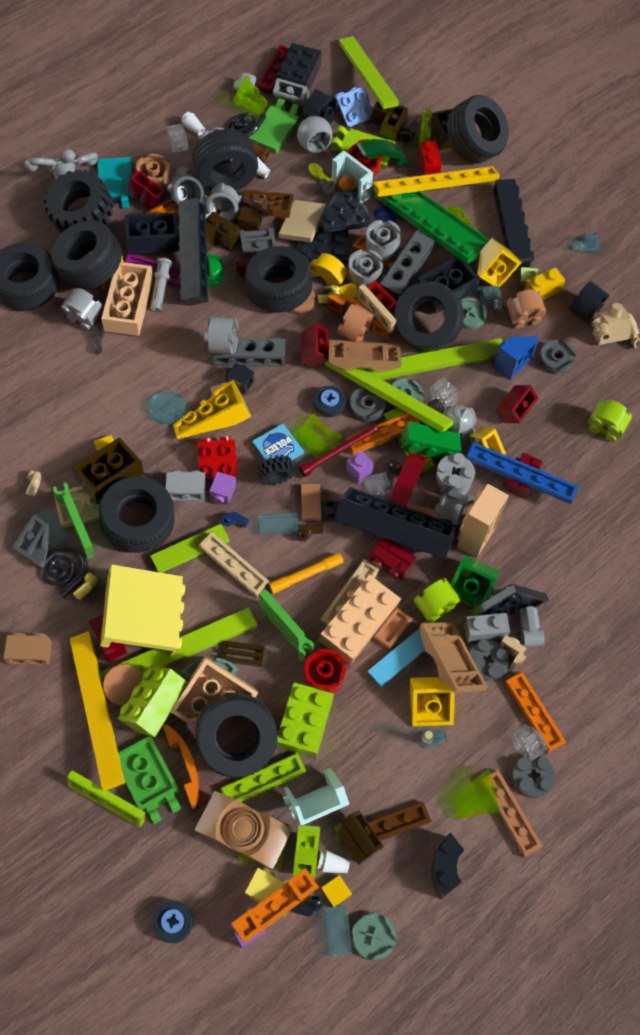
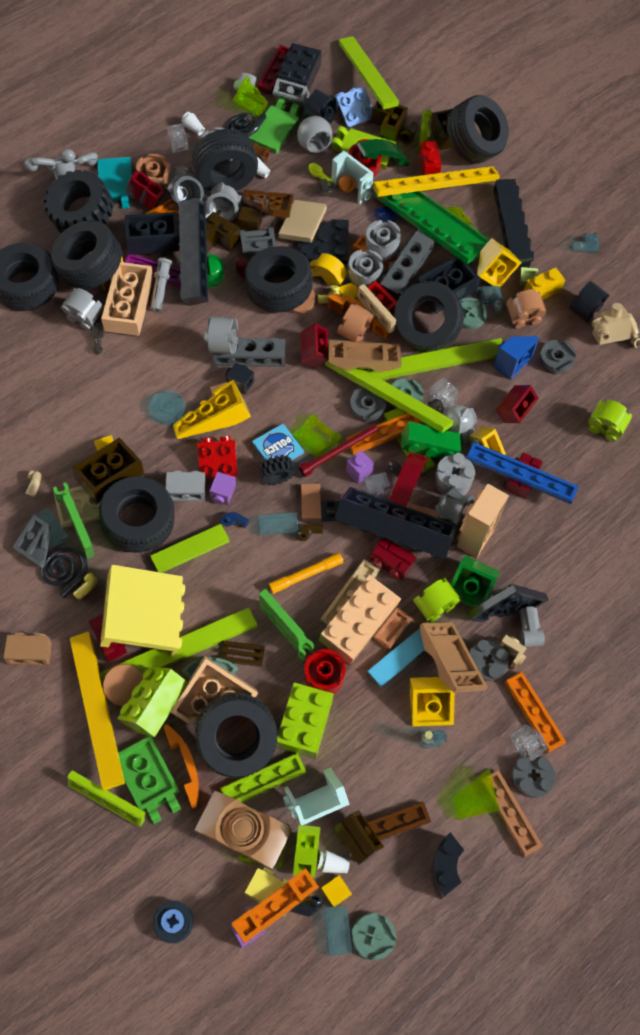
(233, 564): tan tile -> none
(336, 401): black wheel -> none
(344, 213): black plate -> none
(486, 627): light grey brick -> none

